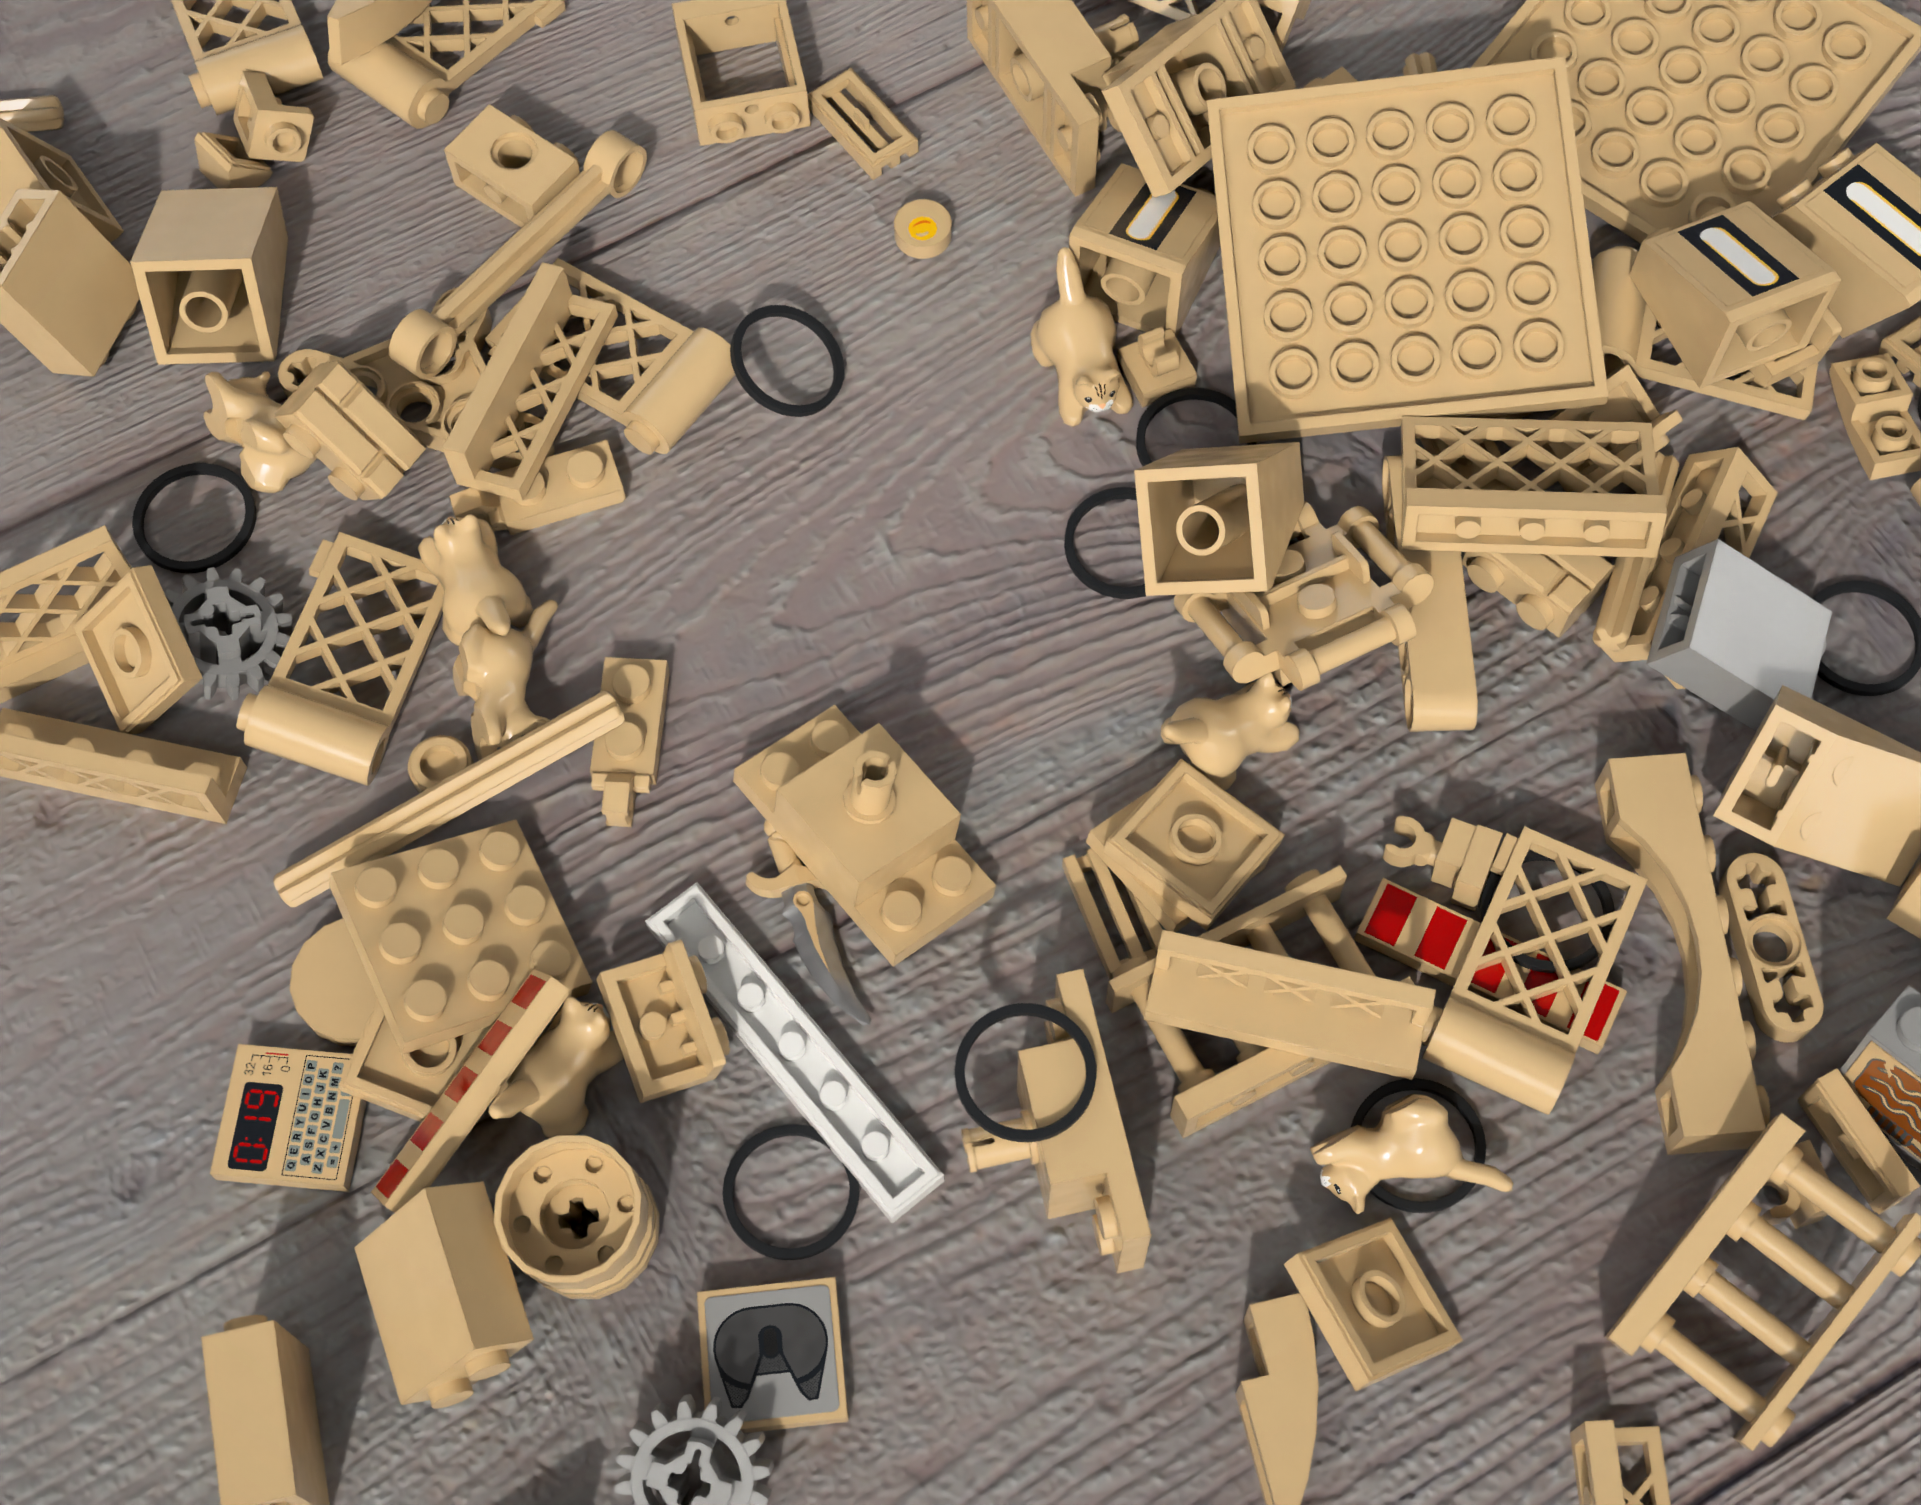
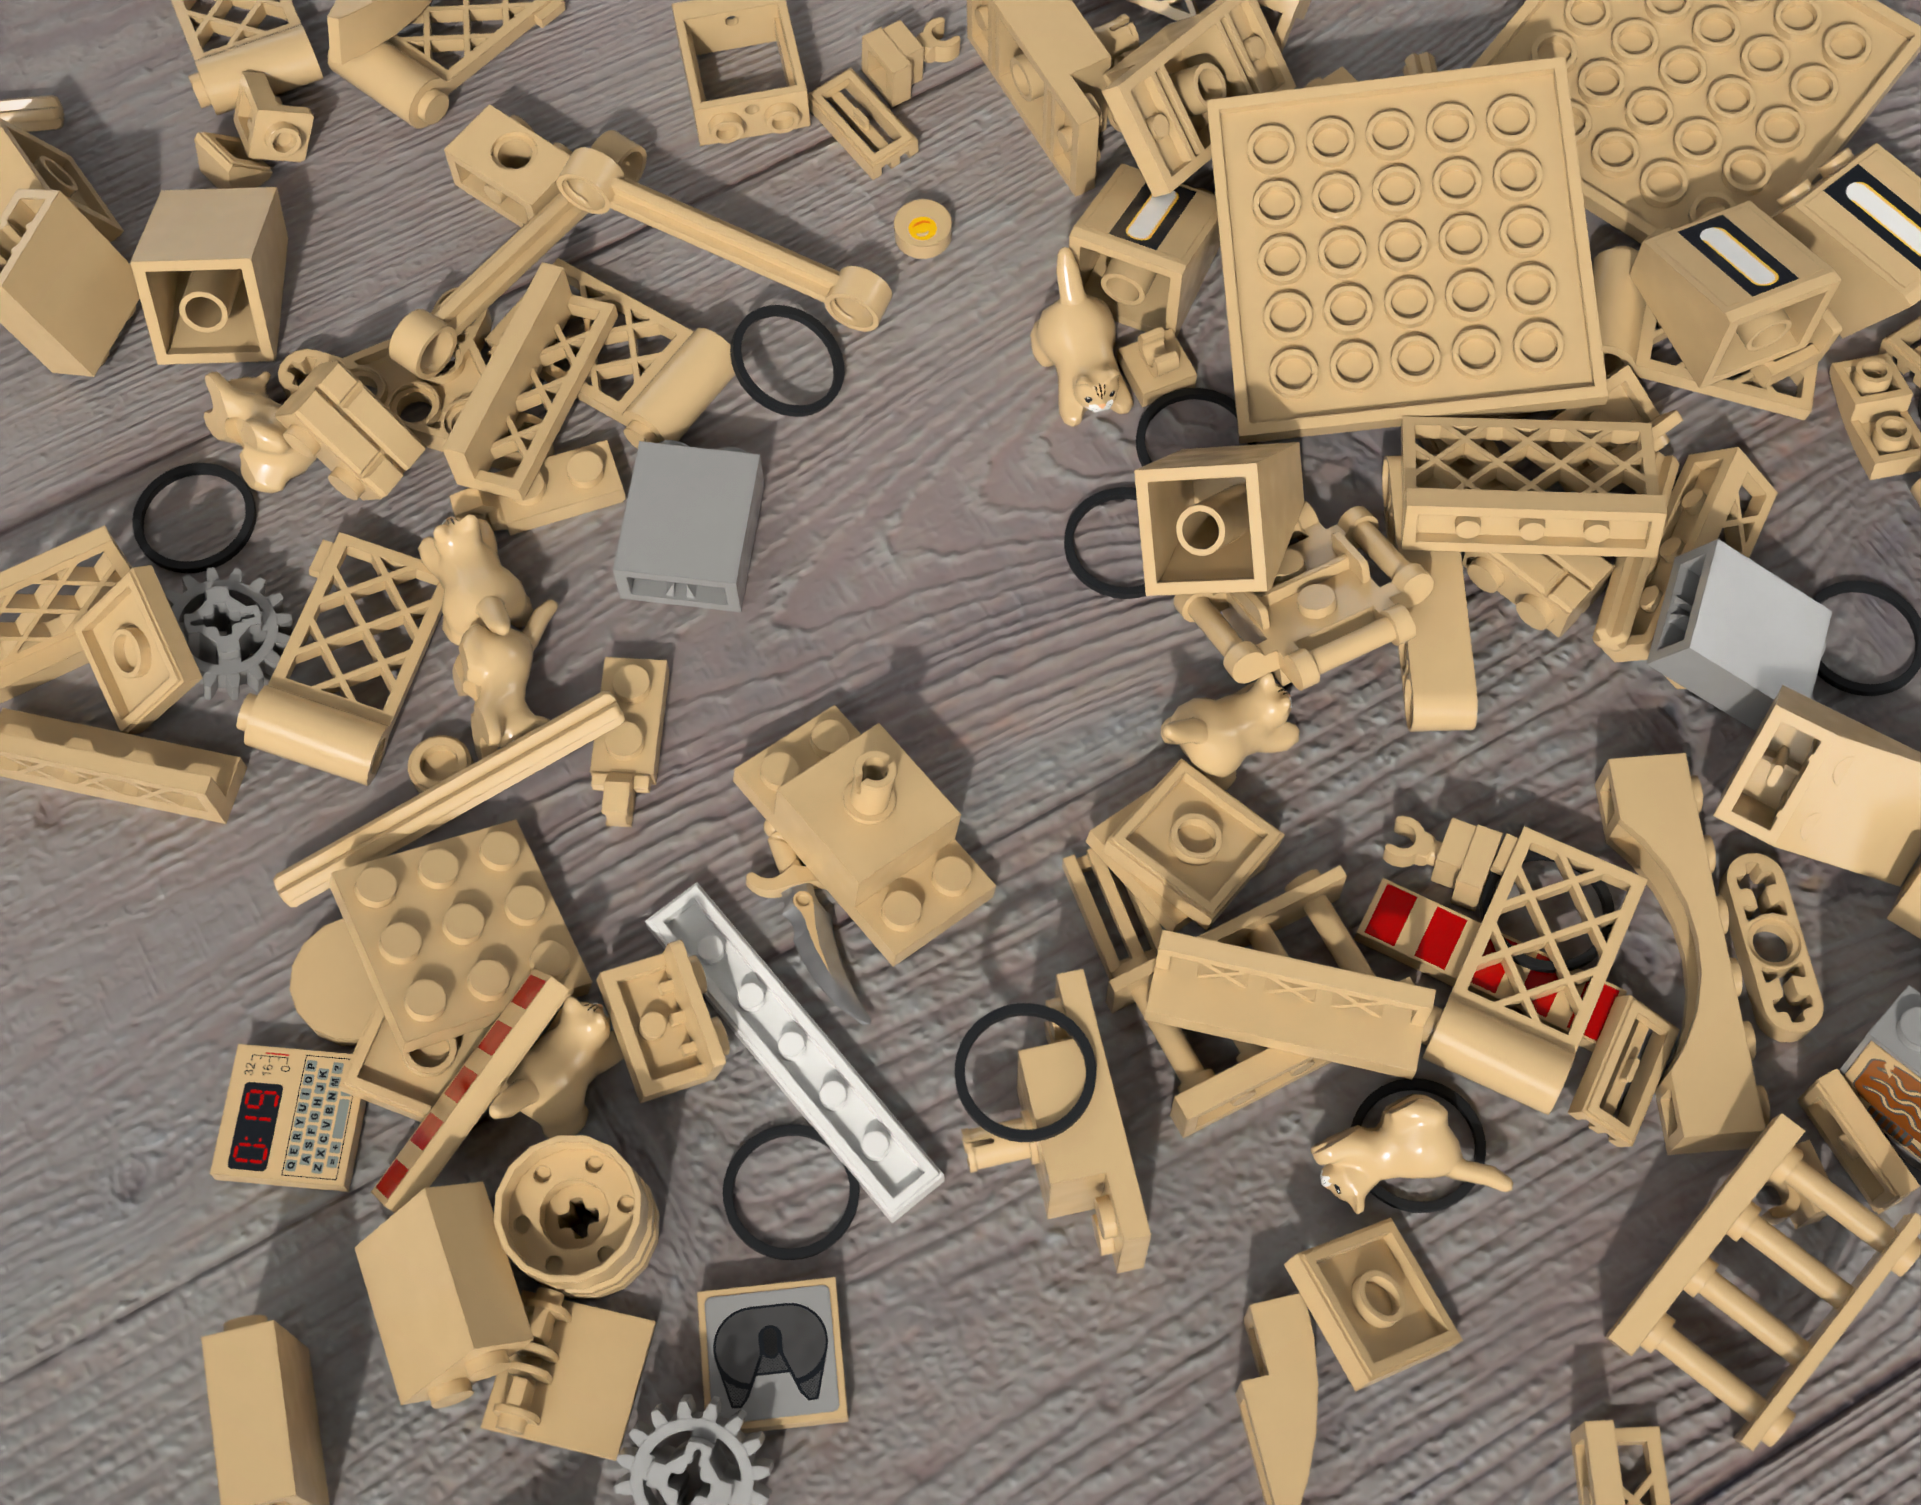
(574, 1378): none -> tan hinge
(689, 526): none -> light grey brick
(850, 295): none -> tan piece
(895, 57): none -> tan piece
(1616, 1063): none -> tan tile

